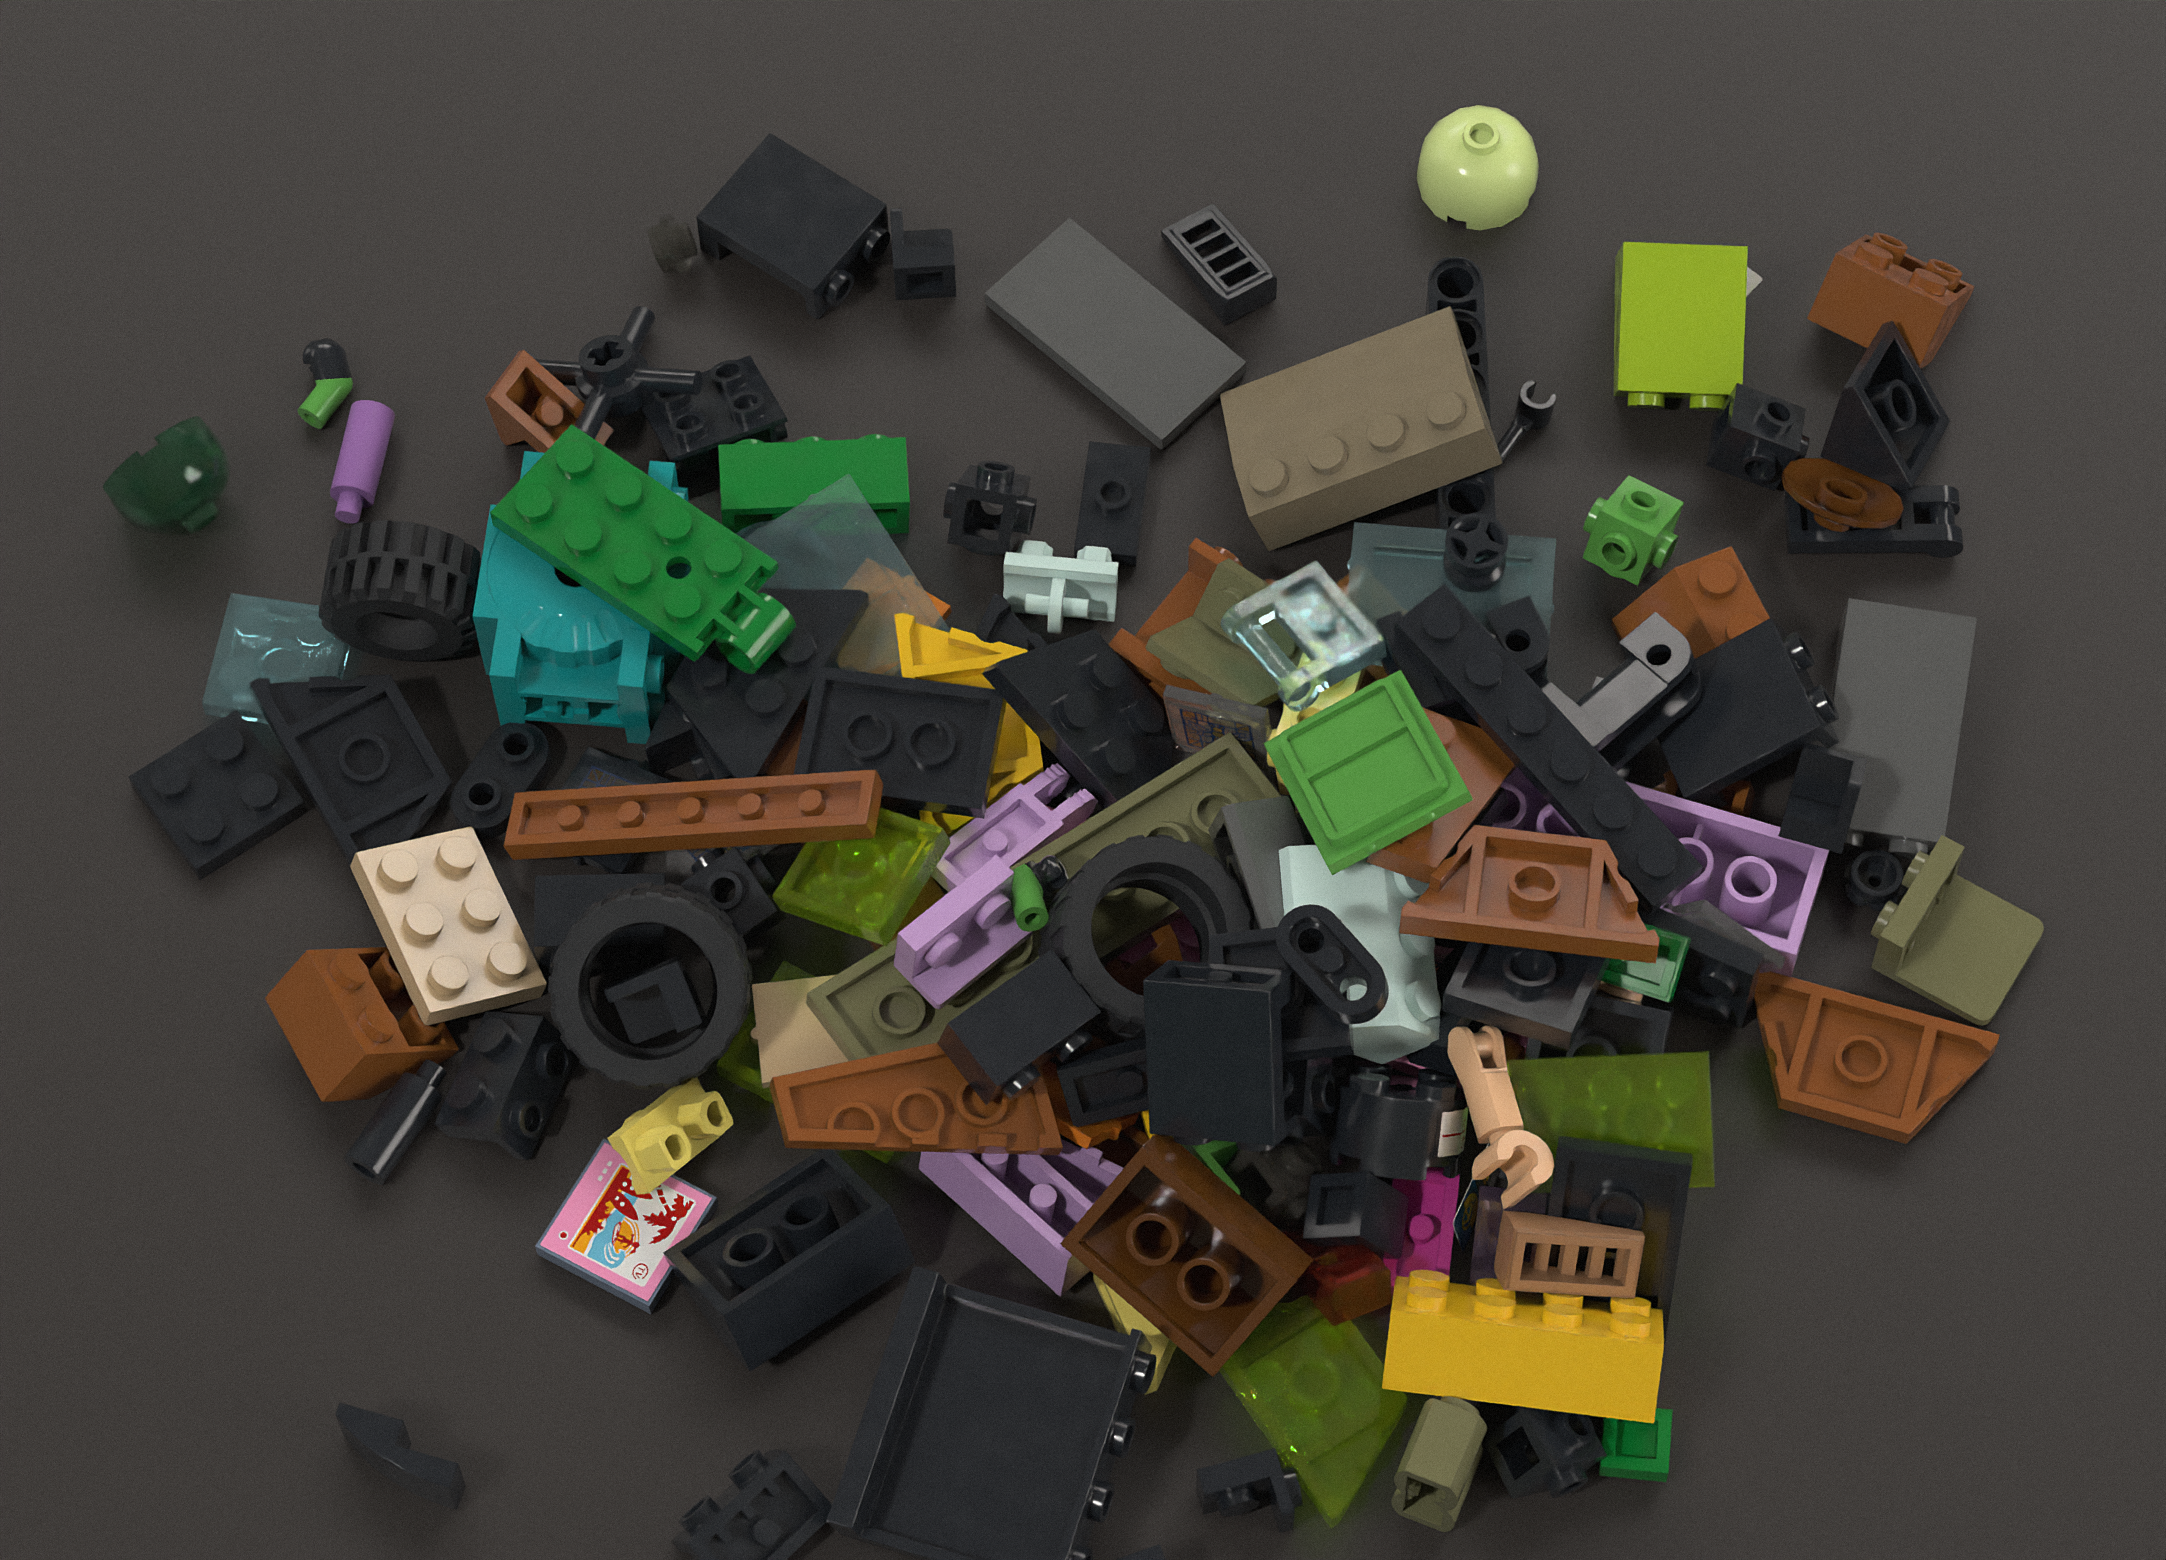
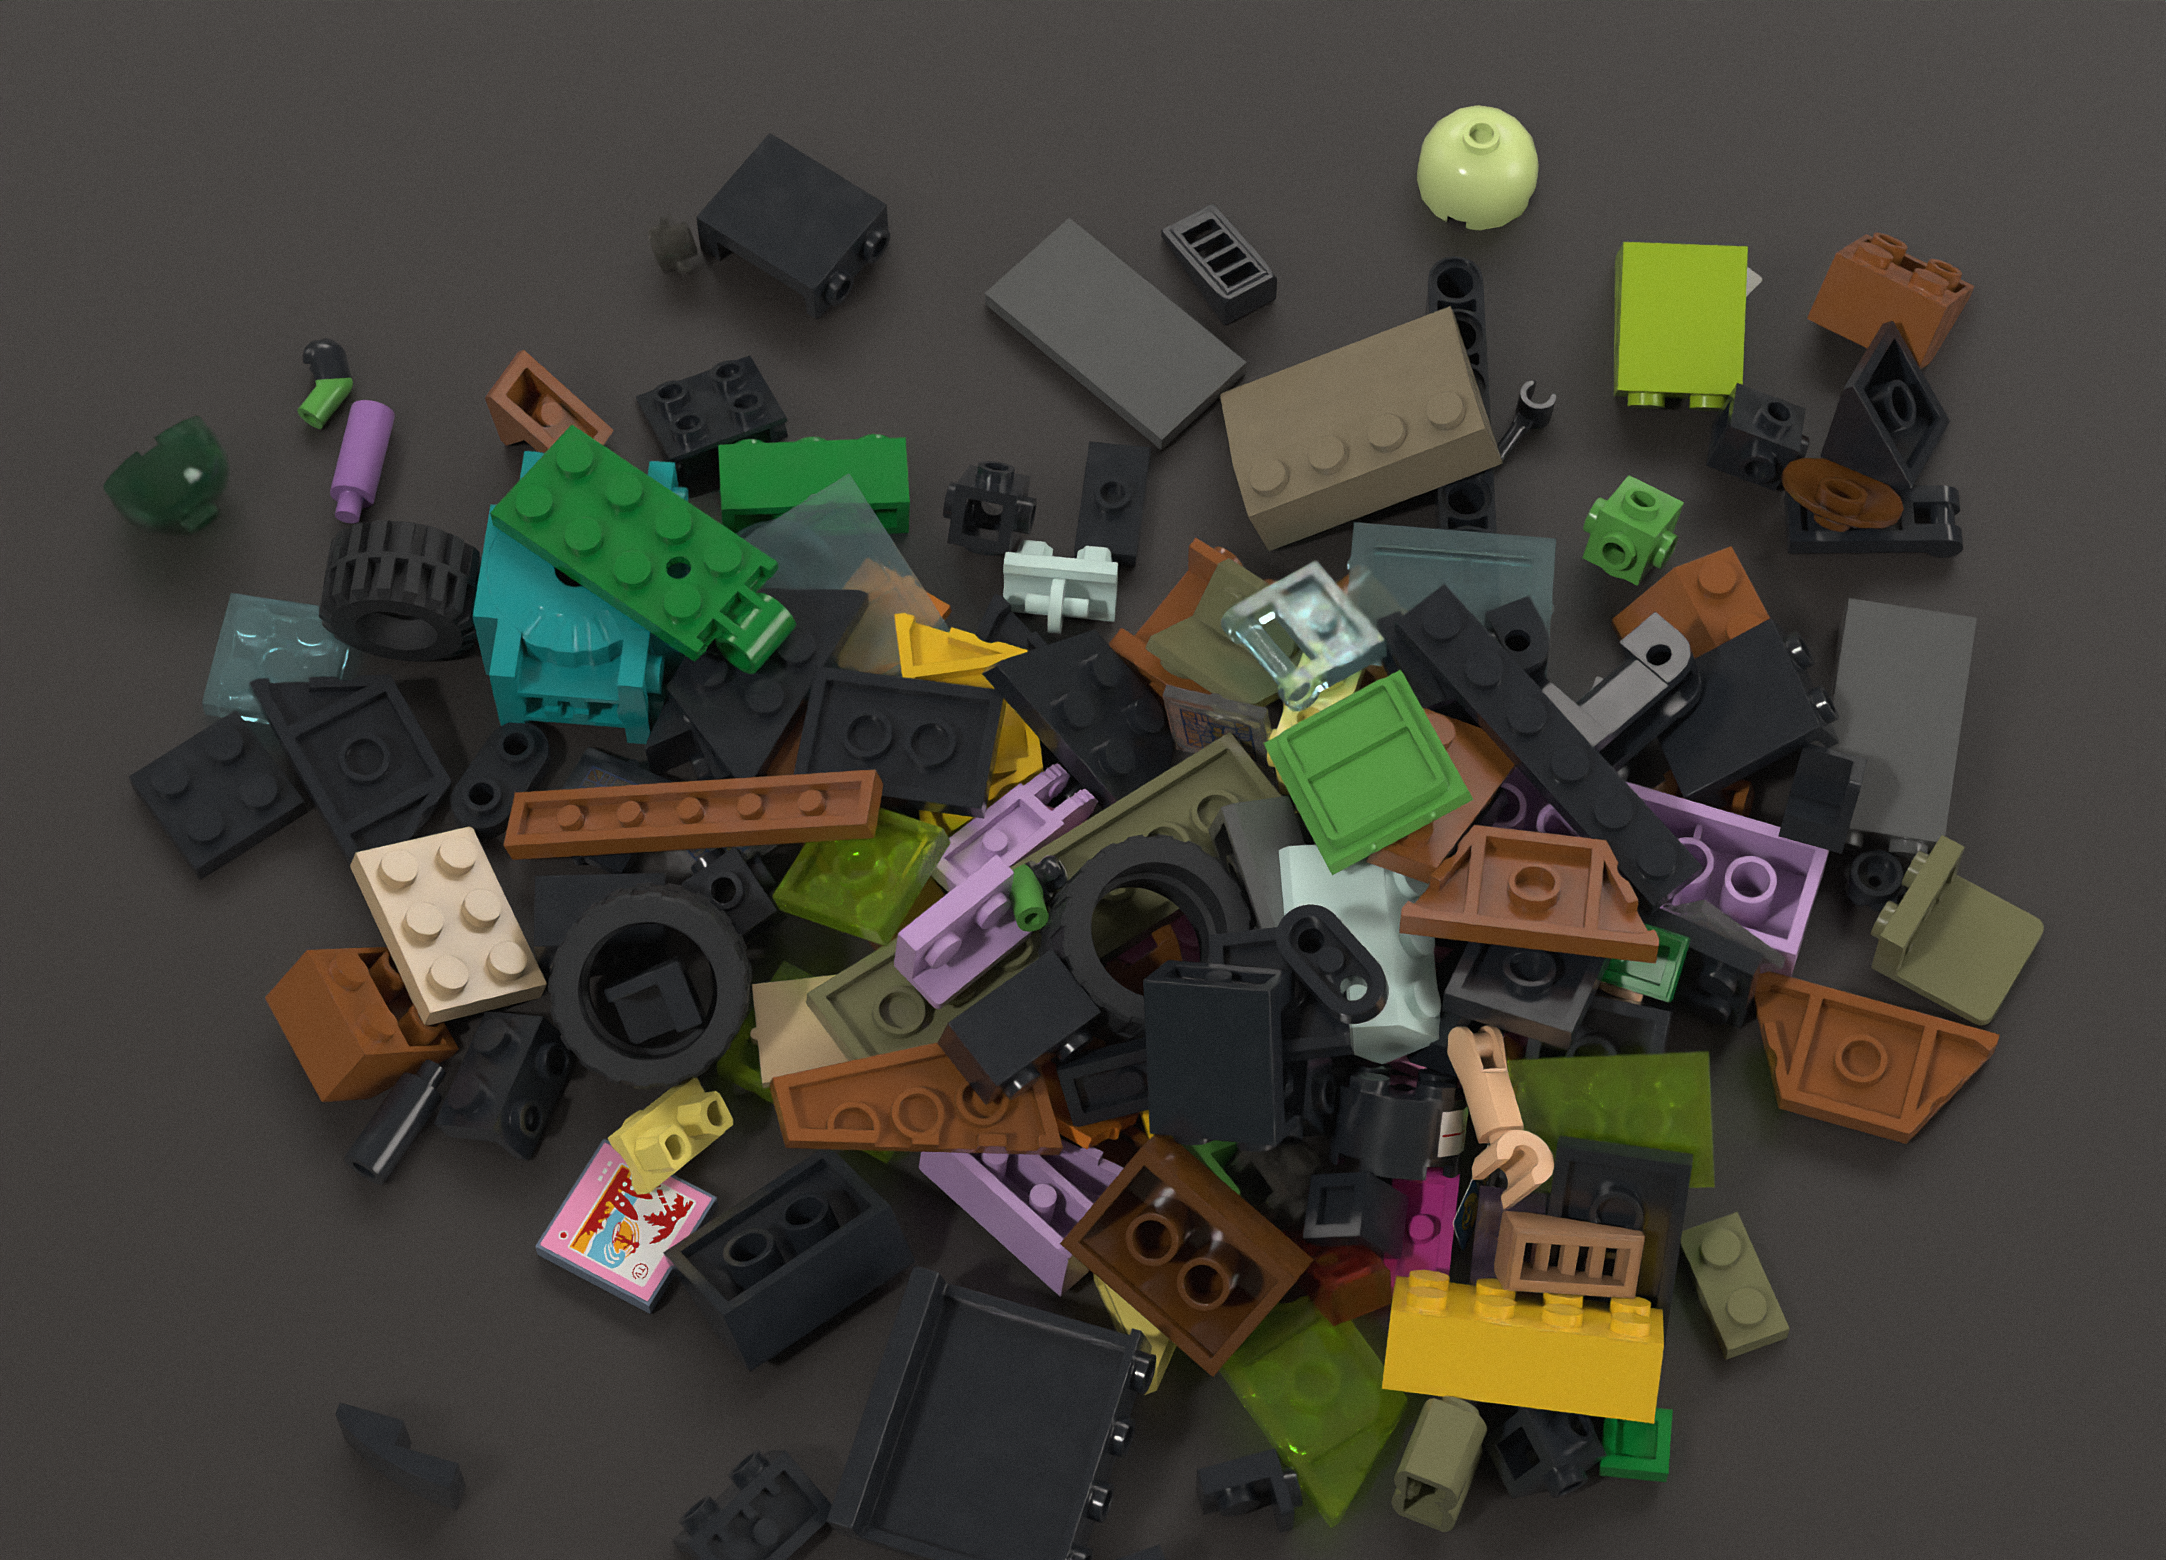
(616, 376): black bar -> none
(922, 261): black panel -> none
(1472, 537): black wheel -> none
(1732, 1286): none -> olive plate

